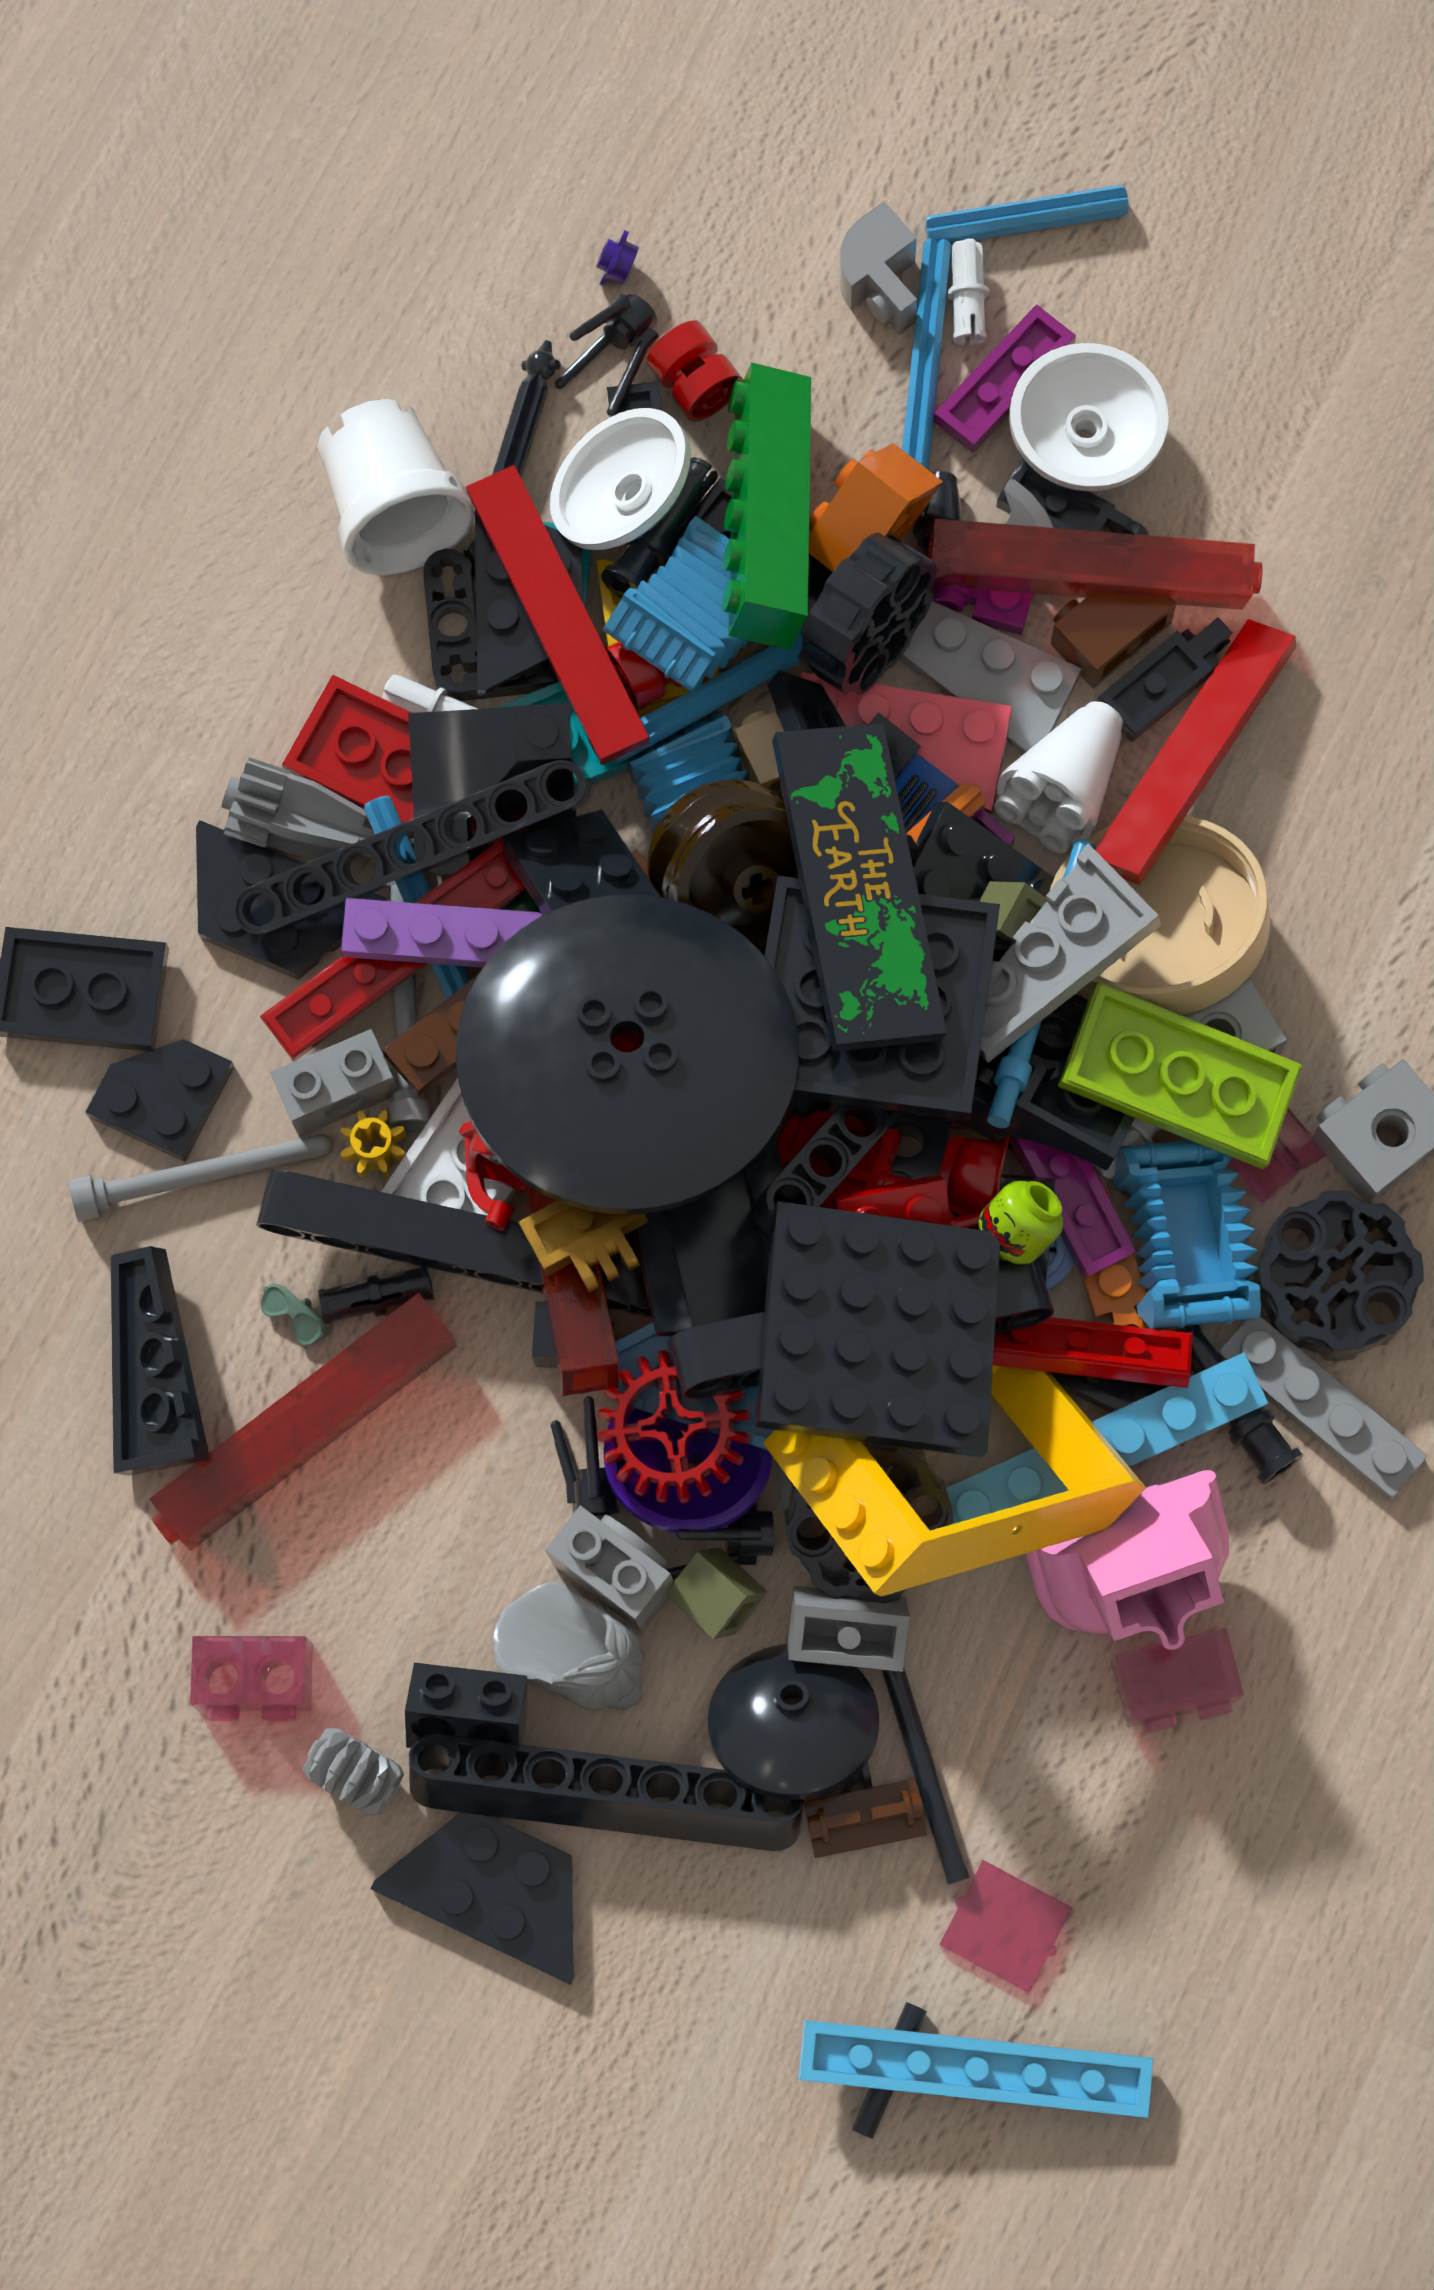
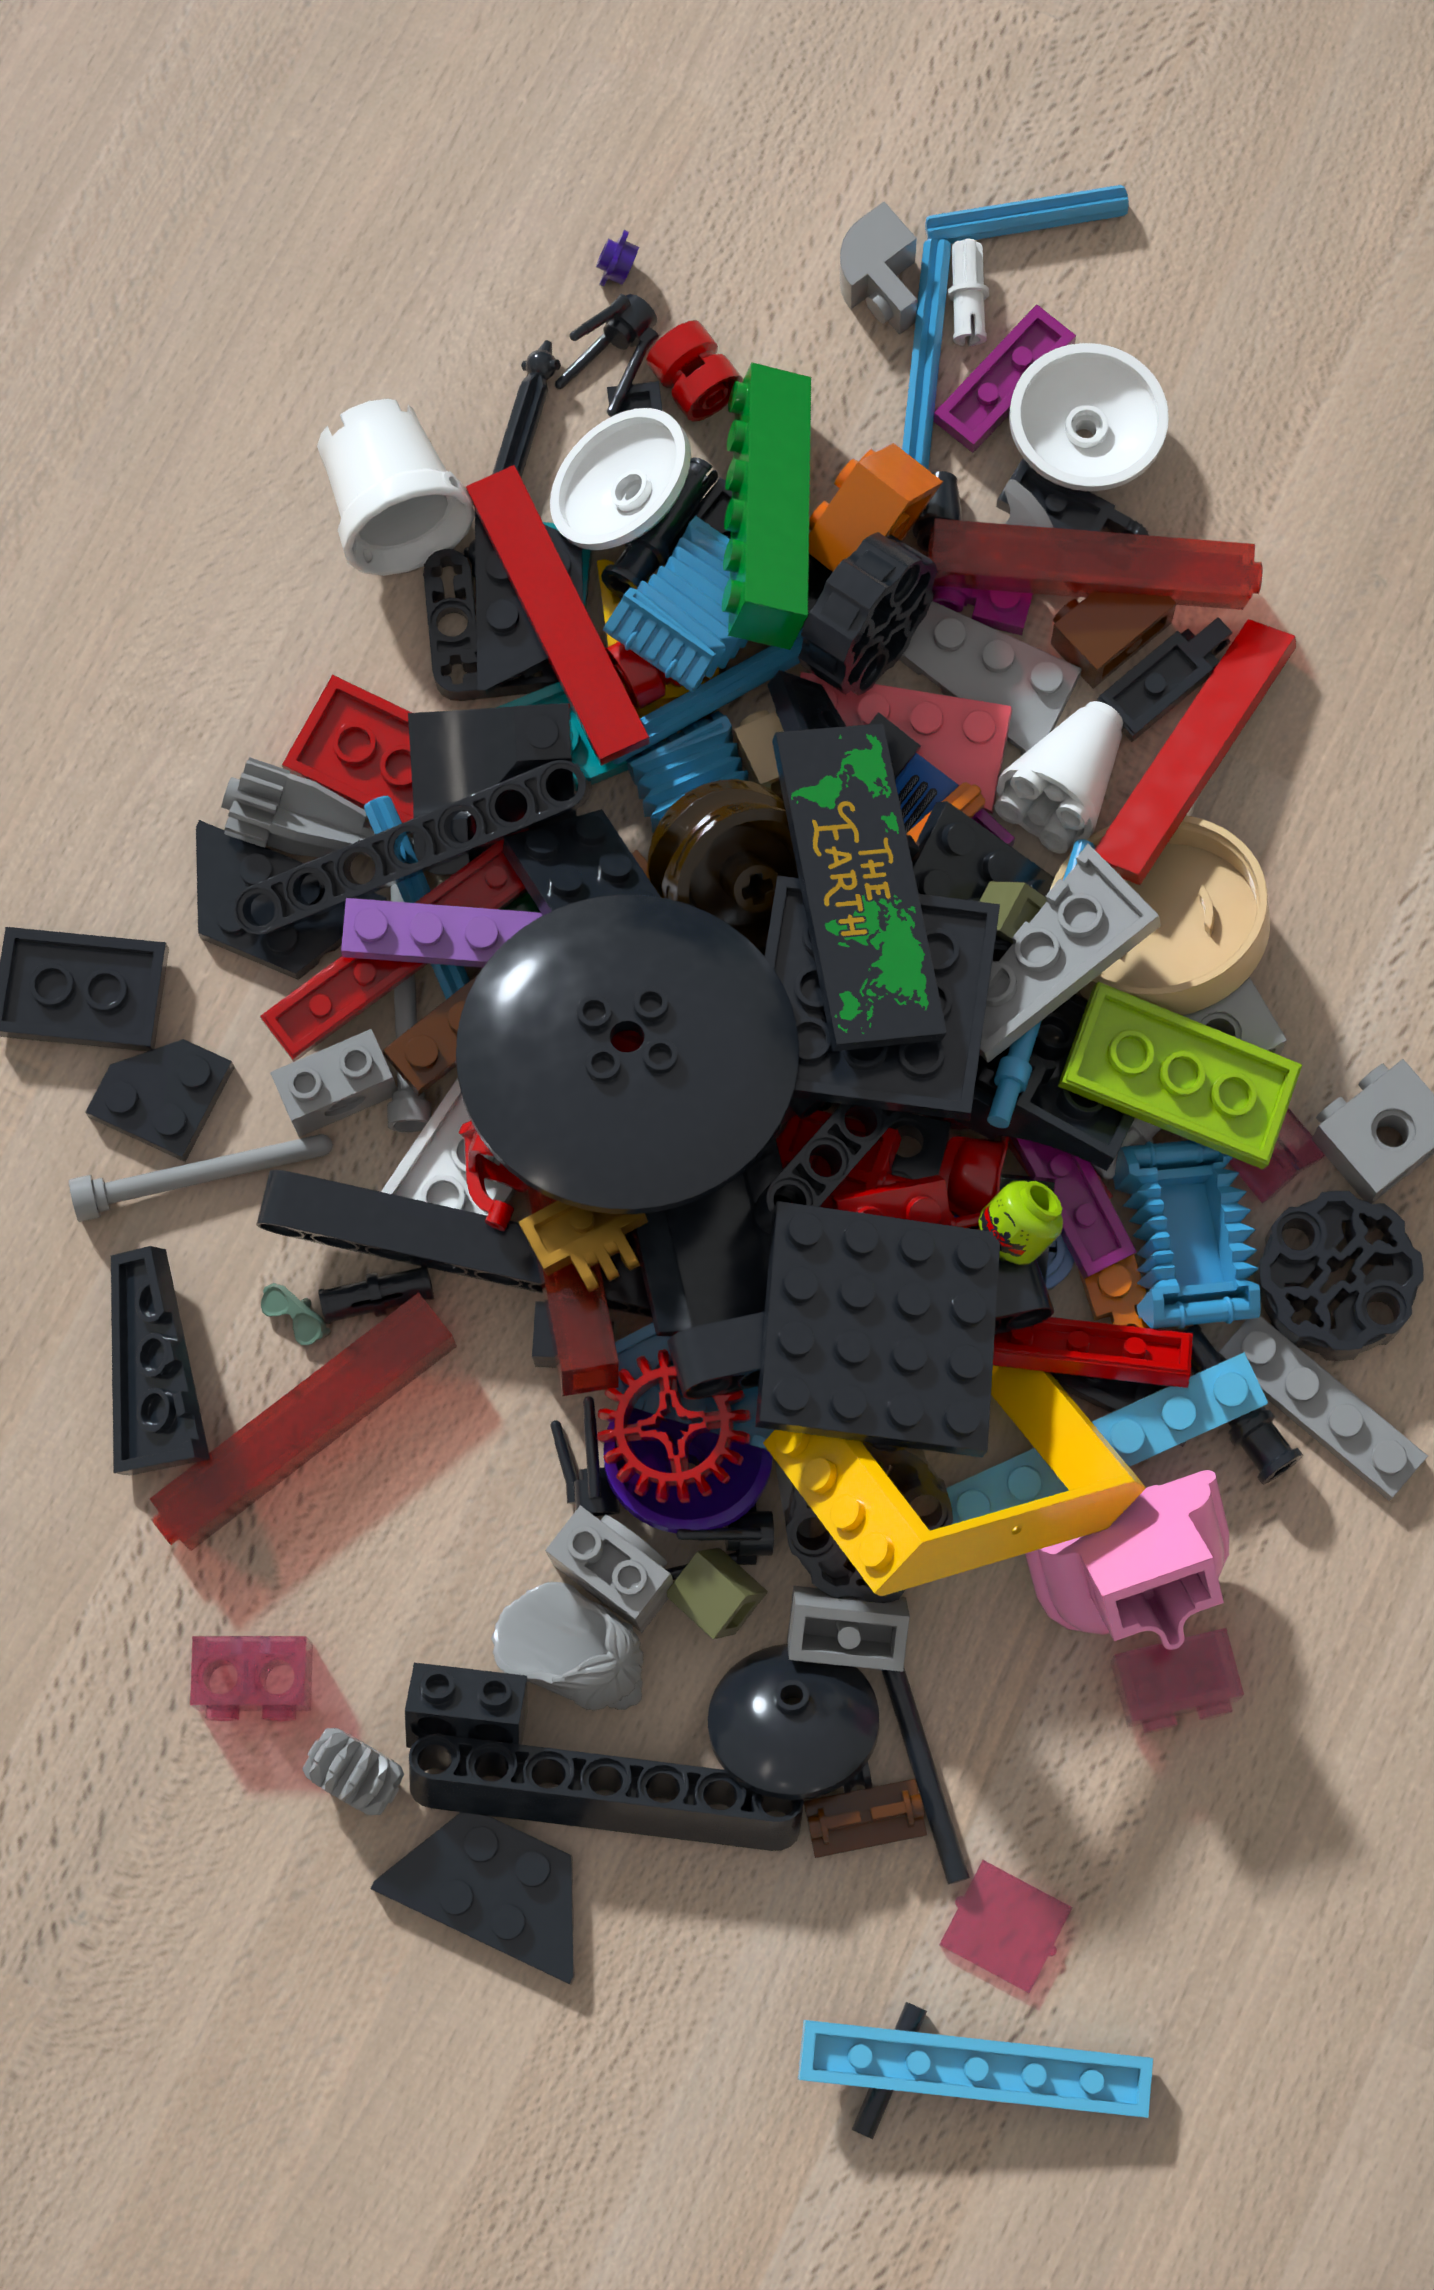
(367, 1130): yellow gear -> none
(418, 697): white axle -> none

